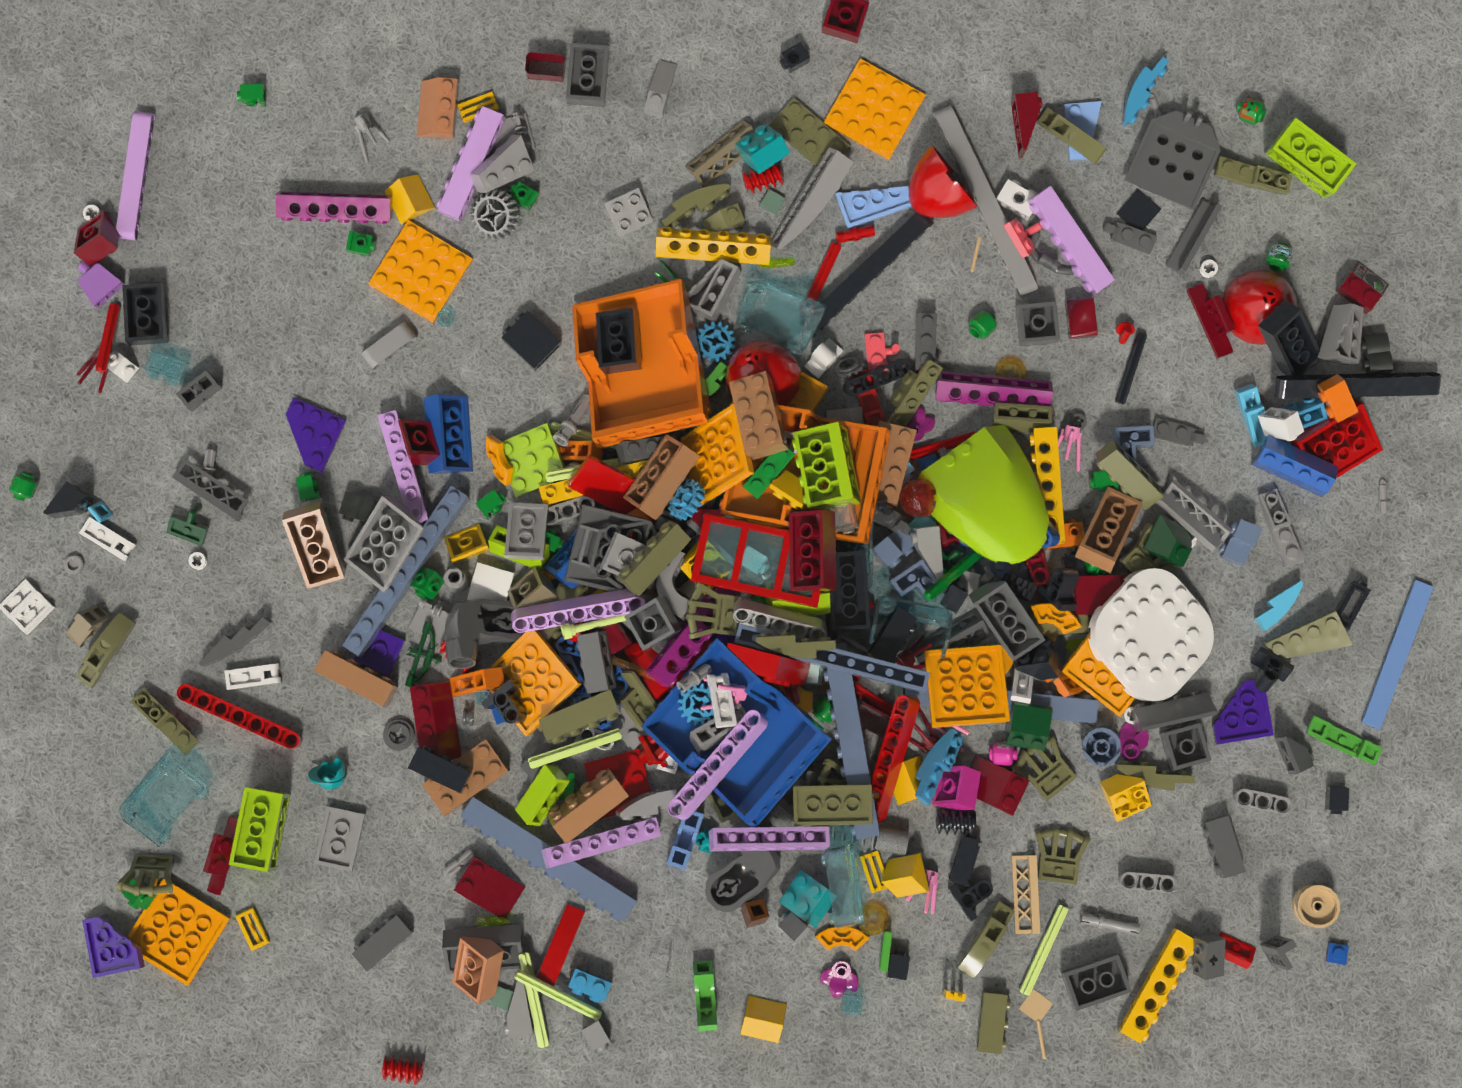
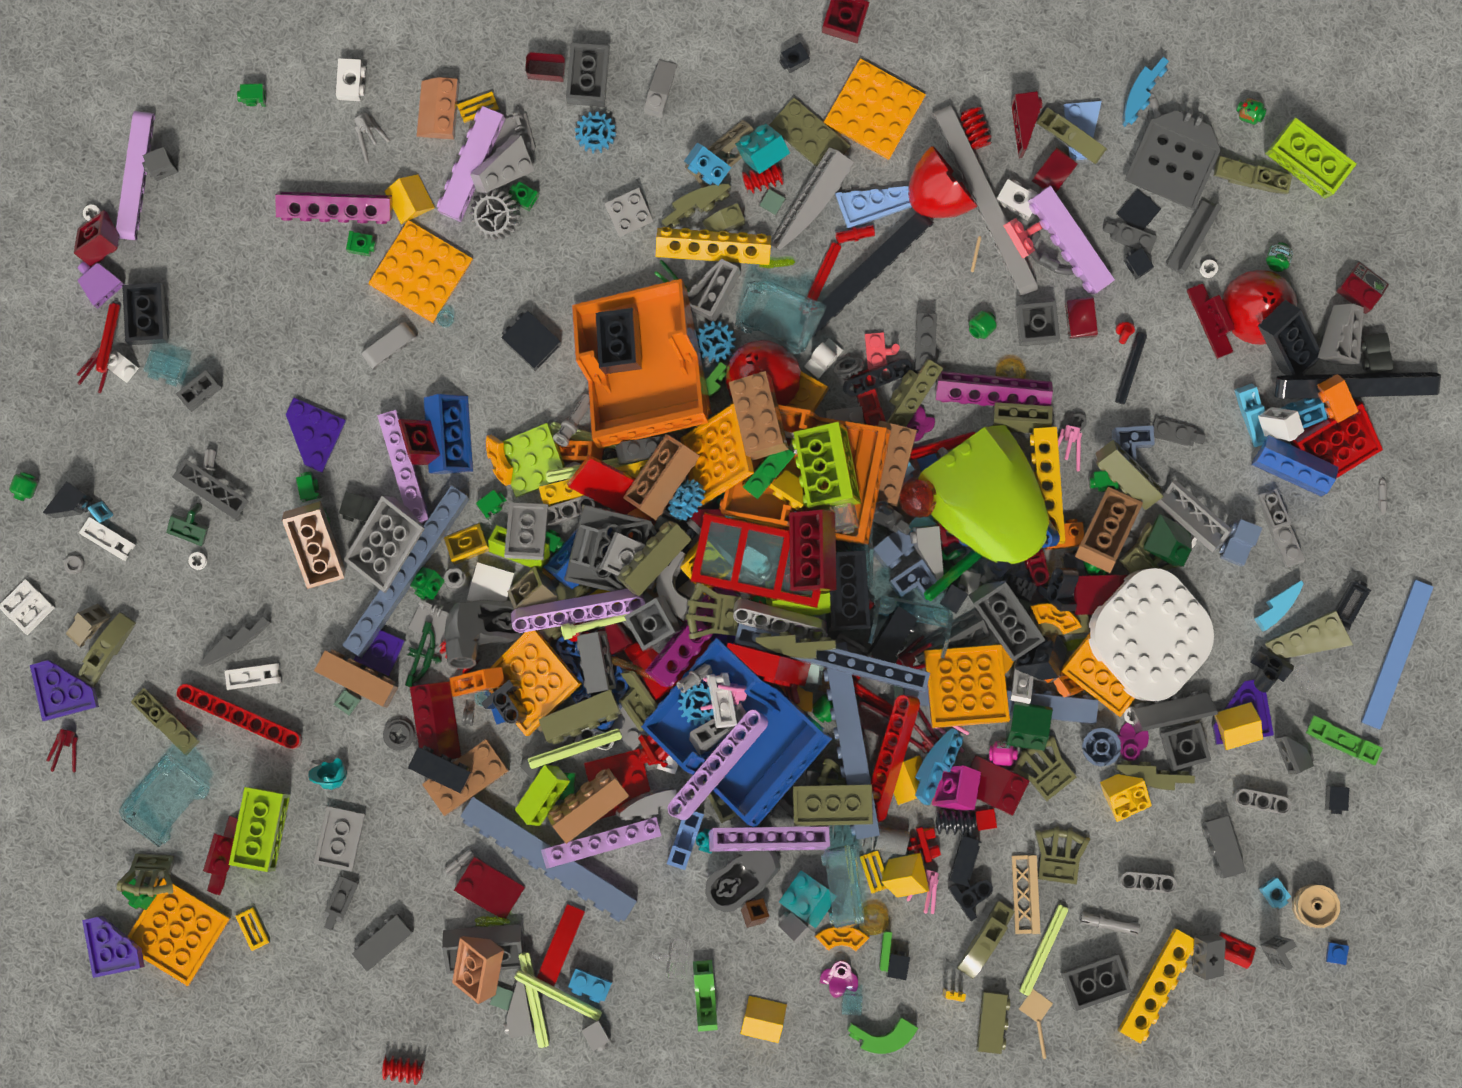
(60, 691): none -> dark purple plate
(64, 738): none -> dark red plant
(159, 164): none -> dark grey brick
(340, 901): none -> dark grey hinge
(346, 69): none -> white brick
(347, 702): none -> sand green tile
(600, 127): none -> dark azure gear
(707, 164): none -> dark azure brick
(887, 1043): none -> bright green arch
(928, 852): none -> red hips
(975, 128): none -> red piece
(986, 819): none -> red tile
(1055, 170): none -> dark red piece
(1138, 263): none -> black brick
(1239, 726): none -> yellow slope
(1267, 889): none -> medium azure brick

